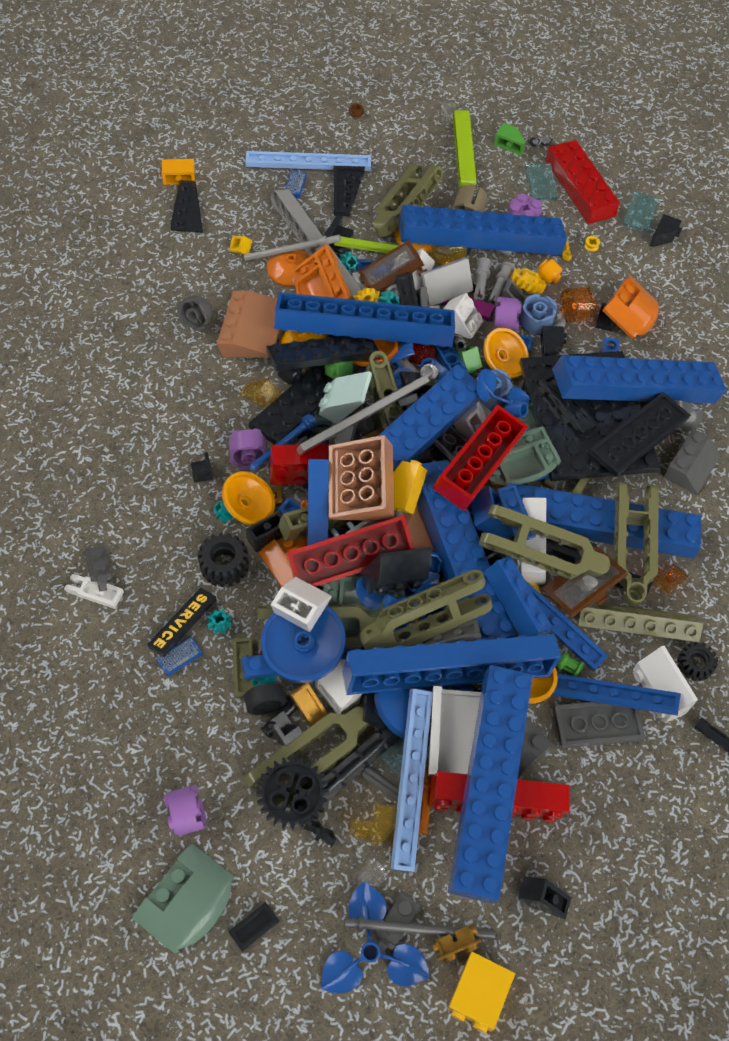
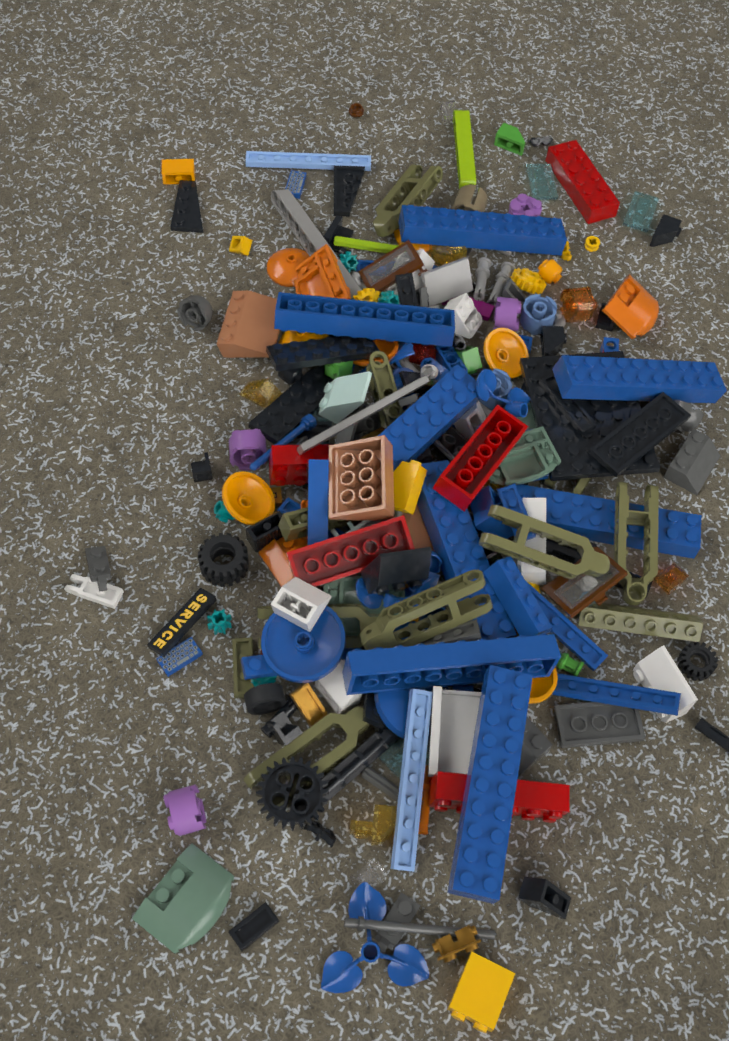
(294, 247): light grey bar -> none

